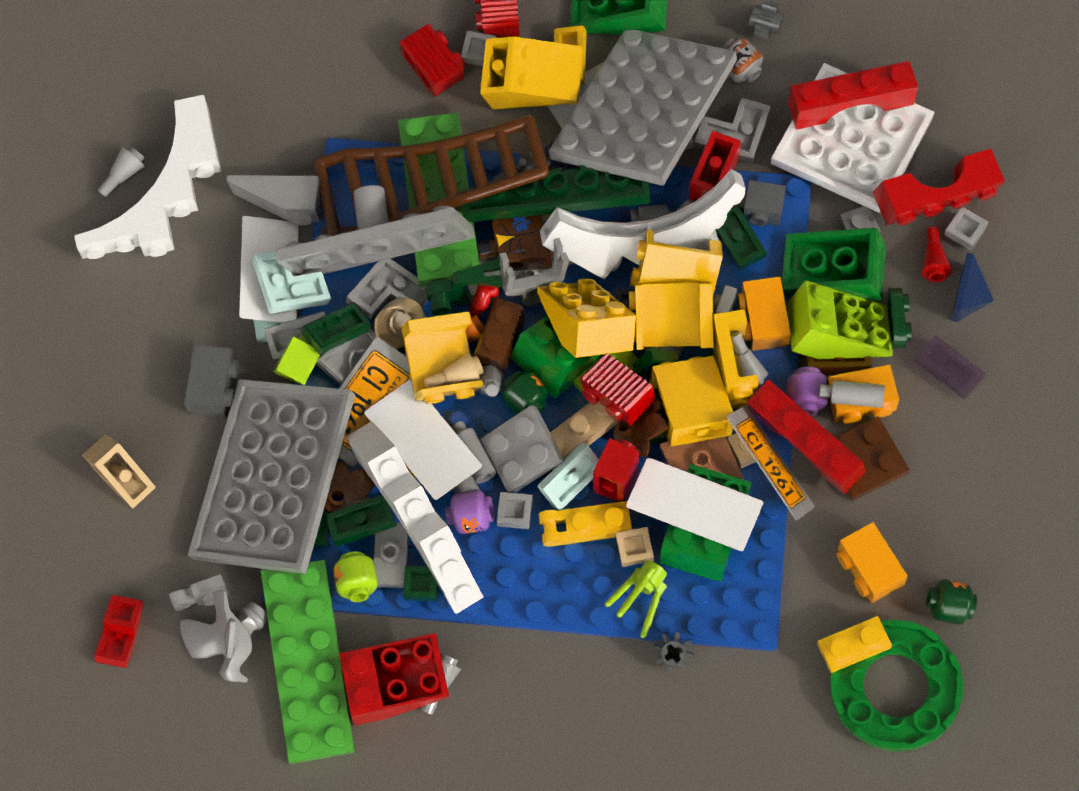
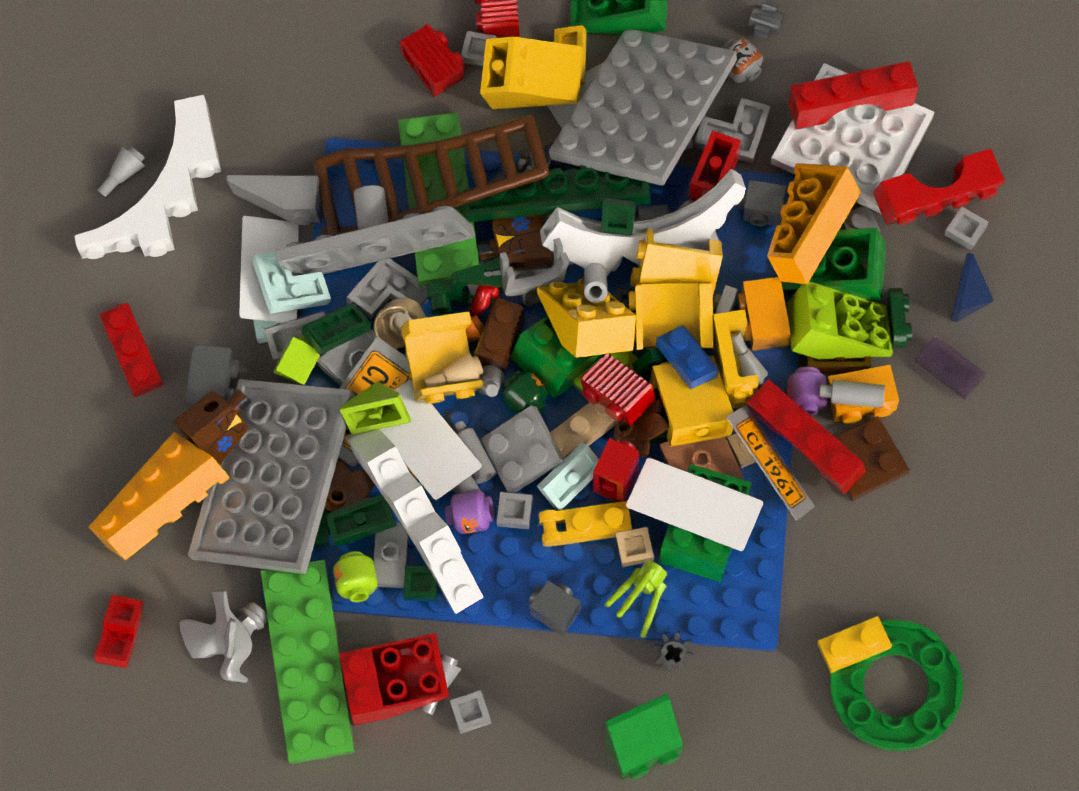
(119, 470): tan slope -> none
(131, 350): none -> red plate
(156, 495): none -> light orange wedge
(198, 593): light grey plate -> none
(215, 423): none -> reddish brown torso
(374, 410): none -> lime slope
(470, 711): none -> light grey plate
(554, 606): none -> dark grey brick
(595, 282): none -> light grey cylinder
(618, 216): none -> dark green plate
(643, 738): none -> green slope
(687, 357): none -> blue plate
(740, 239): dark green plate -> none
(811, 219): none -> light orange wedge
(871, 563): light orange brick -> none
(936, 264): red cone -> none
(951, 601): dark green head -> none

